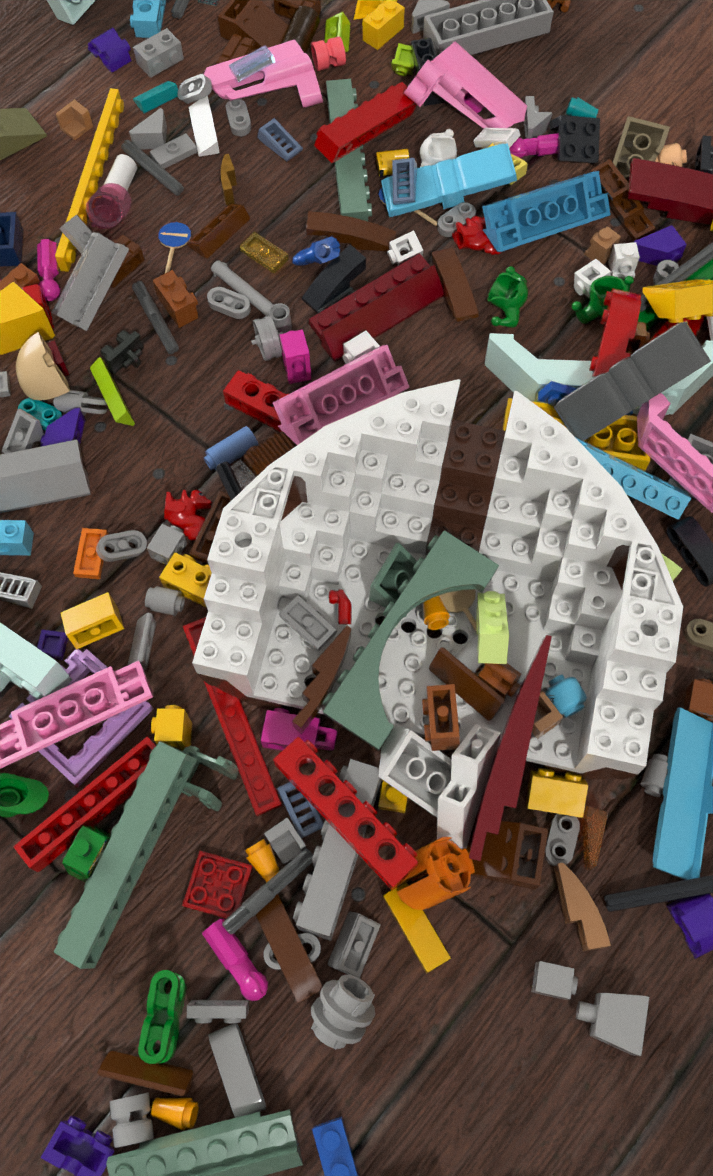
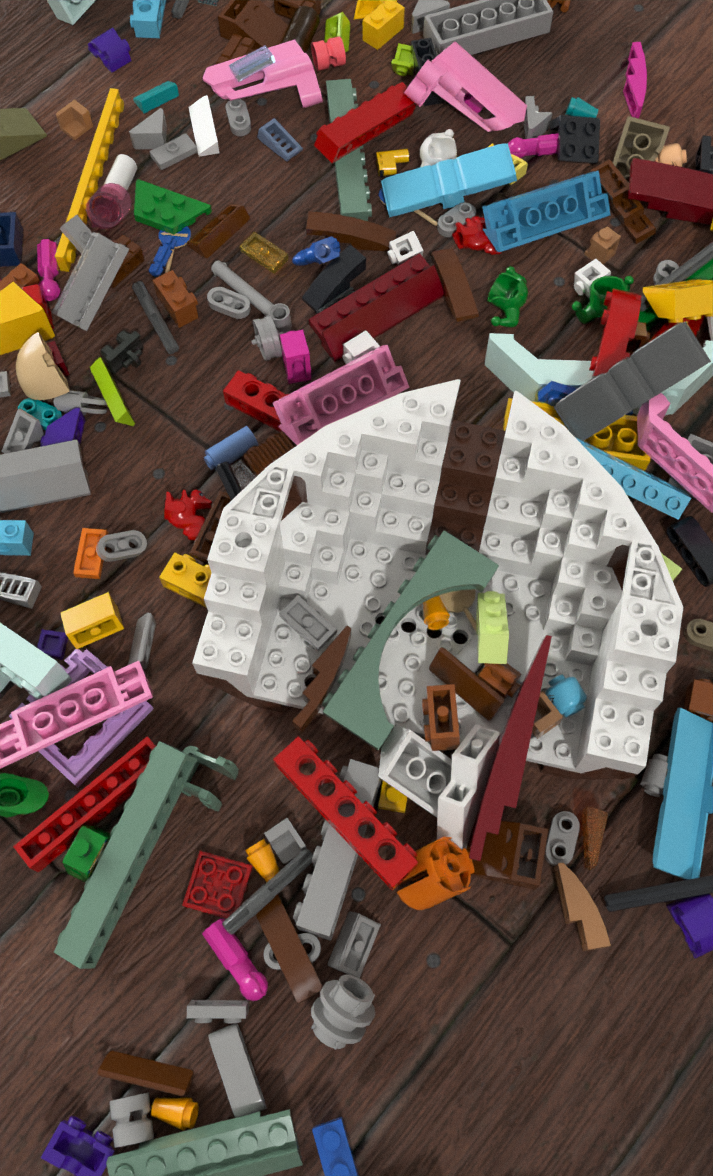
(152, 167): dark grey axle -> none
(158, 52): light grey brick -> none
(162, 256): none -> blue axle
(162, 1017): green piece -> none
(164, 600): light grey brick -> none
(166, 208): none -> green wing
(166, 543): light grey brick -> none
(172, 727): yellow brick -> none
(194, 88): light grey plate -> none
(228, 179): pearl gold slope -> none
(240, 738): red tile -> none
(279, 731): dark pink brick -> none
(302, 832): sand blue slope -> none
(344, 605): red arm -> none
(391, 576): sand green slope -> none
(404, 165): sand blue slope -> none
(417, 931): yellow slope -> none
(496, 136): white tile -> none
(554, 980): light grey brick -> none
(557, 792): yellow brick -> none
(617, 1020): light grey torso -> none
(623, 260): white brick -> none
(636, 80): none -> dark pink slope
(661, 246): dark purple slope -> none

